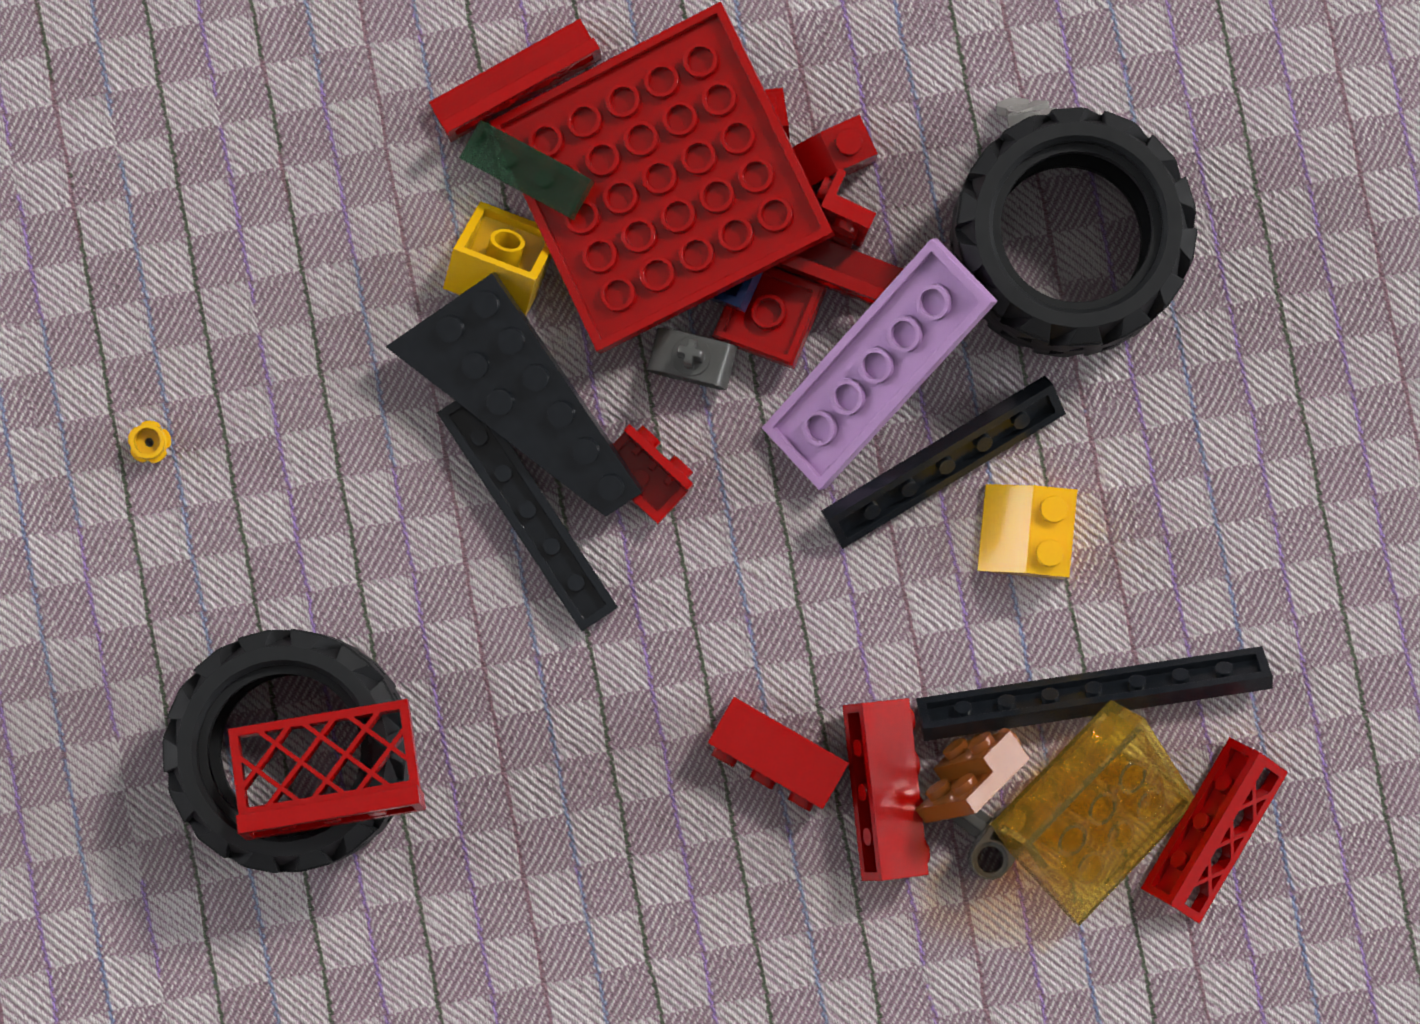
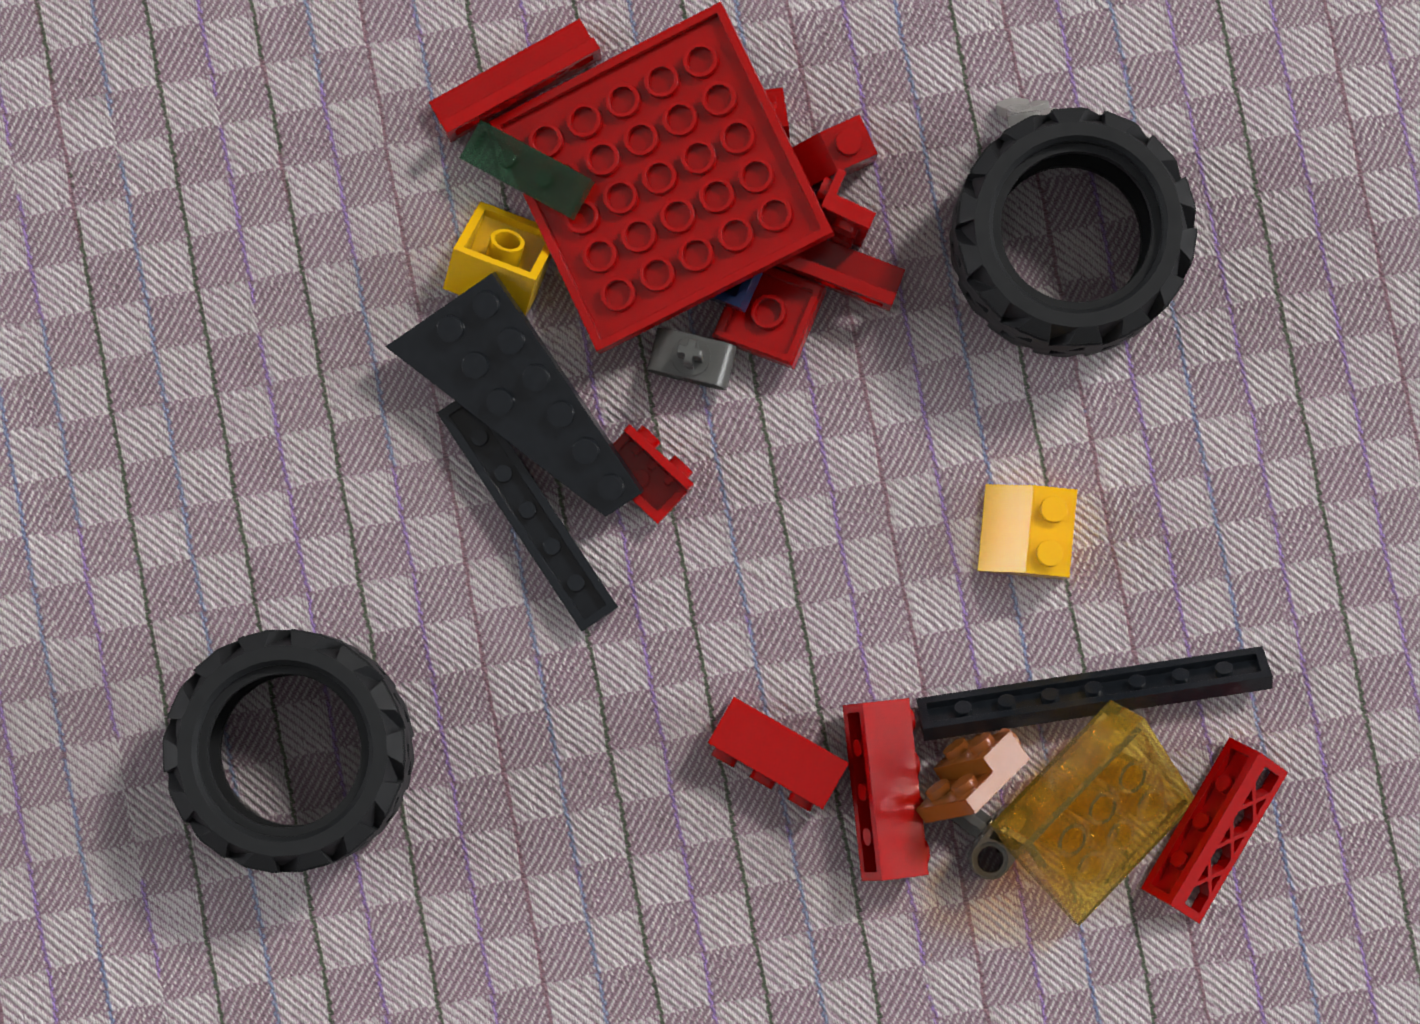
(137, 442): yellow plate -> none
(332, 808): red fence -> none
(879, 363): lavender plate -> none
(943, 462): black plate -> none

